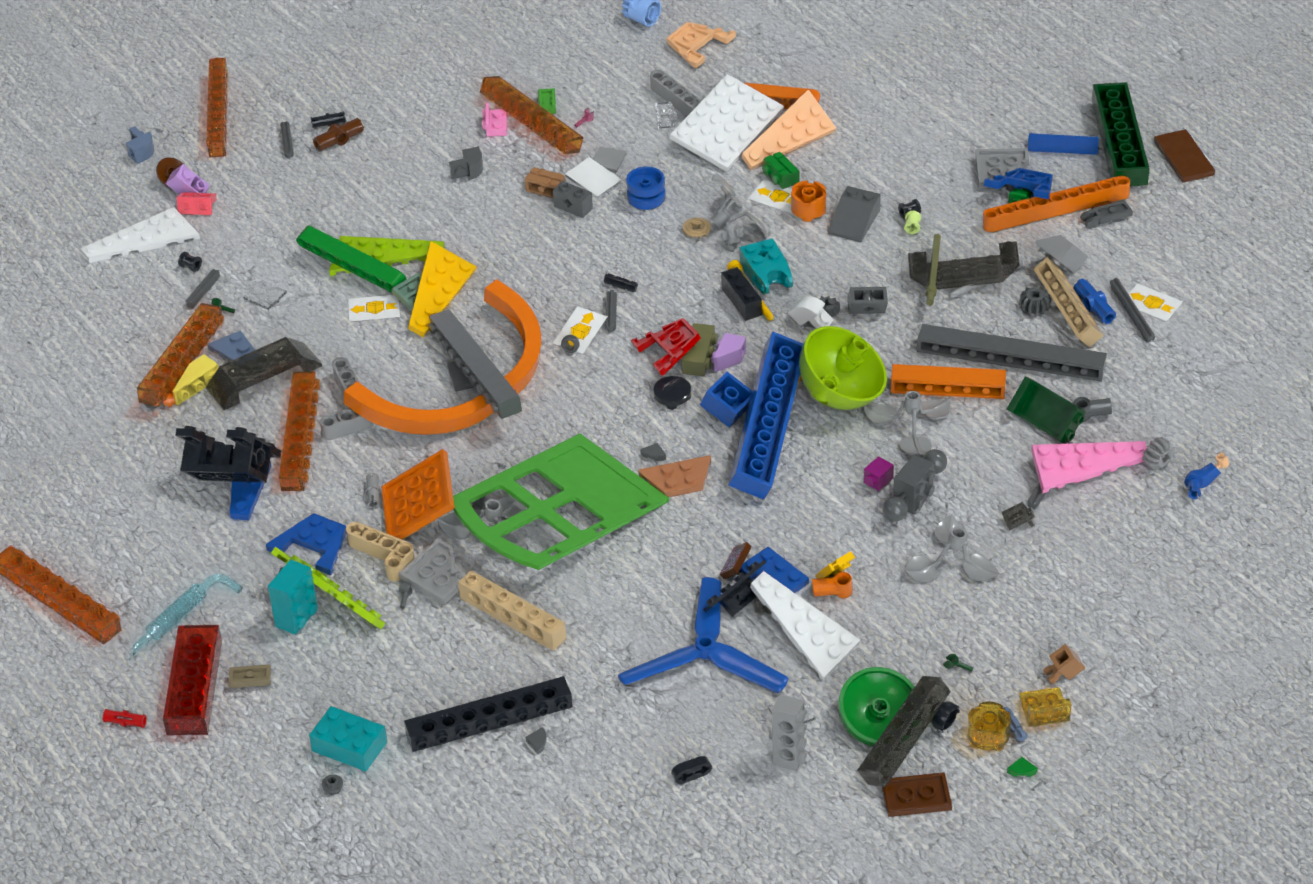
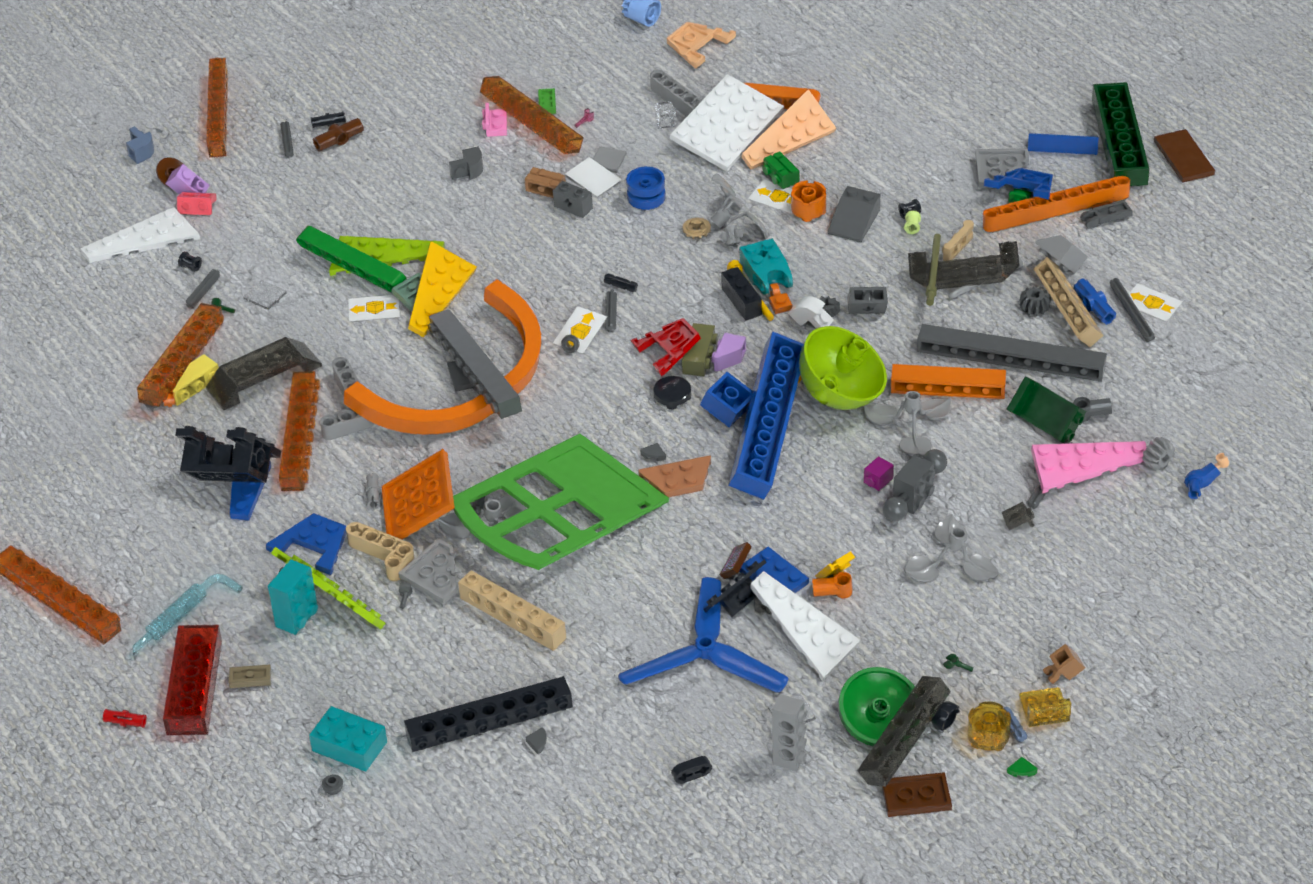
(231, 346): sand blue wing -> none
(778, 301): none -> orange plate
(958, 241): none -> tan plate

